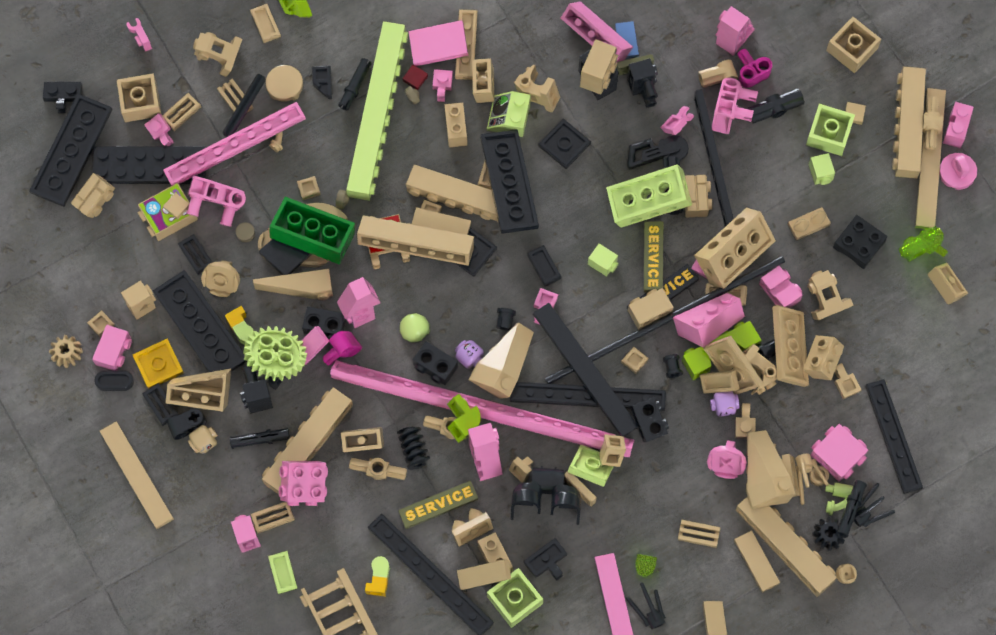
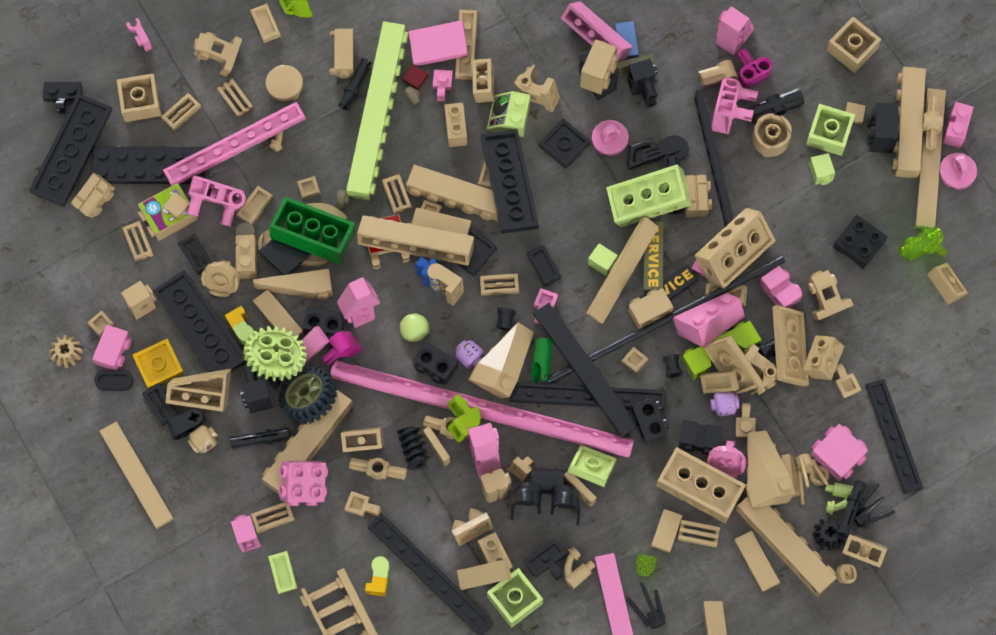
(142, 255): none -> tan tile
(158, 129): bright pink plate -> none
(244, 105): black axle -> none
(246, 256): none -> tan brick
(254, 205): none -> tan tile
(276, 313): none -> tan tile
(307, 395): none -> black wheel
(322, 80): black tile -> none
(343, 53): none -> tan brick
(359, 504): none -> tan plate
(401, 208): none -> tan tile
(436, 446): none -> tan tile
(438, 504): olive tile -> none
(440, 279): none -> tan hips
(495, 485): none -> tan brick
(499, 285): none -> tan tile
(541, 359): none -> green piece
(579, 574): none -> tan plant
(610, 138): none -> bright pink tile
(612, 450): tan brick -> none
(622, 270): none -> tan tile
(666, 530): none -> tan tile
(677, 122): bright pink plate -> none
(699, 437): none -> black brick
(700, 472): none -> tan brick
(779, 137): none -> tan brick
(809, 223): tan tile -> none
(865, 550): none -> tan brick
(883, 127): none -> black brick

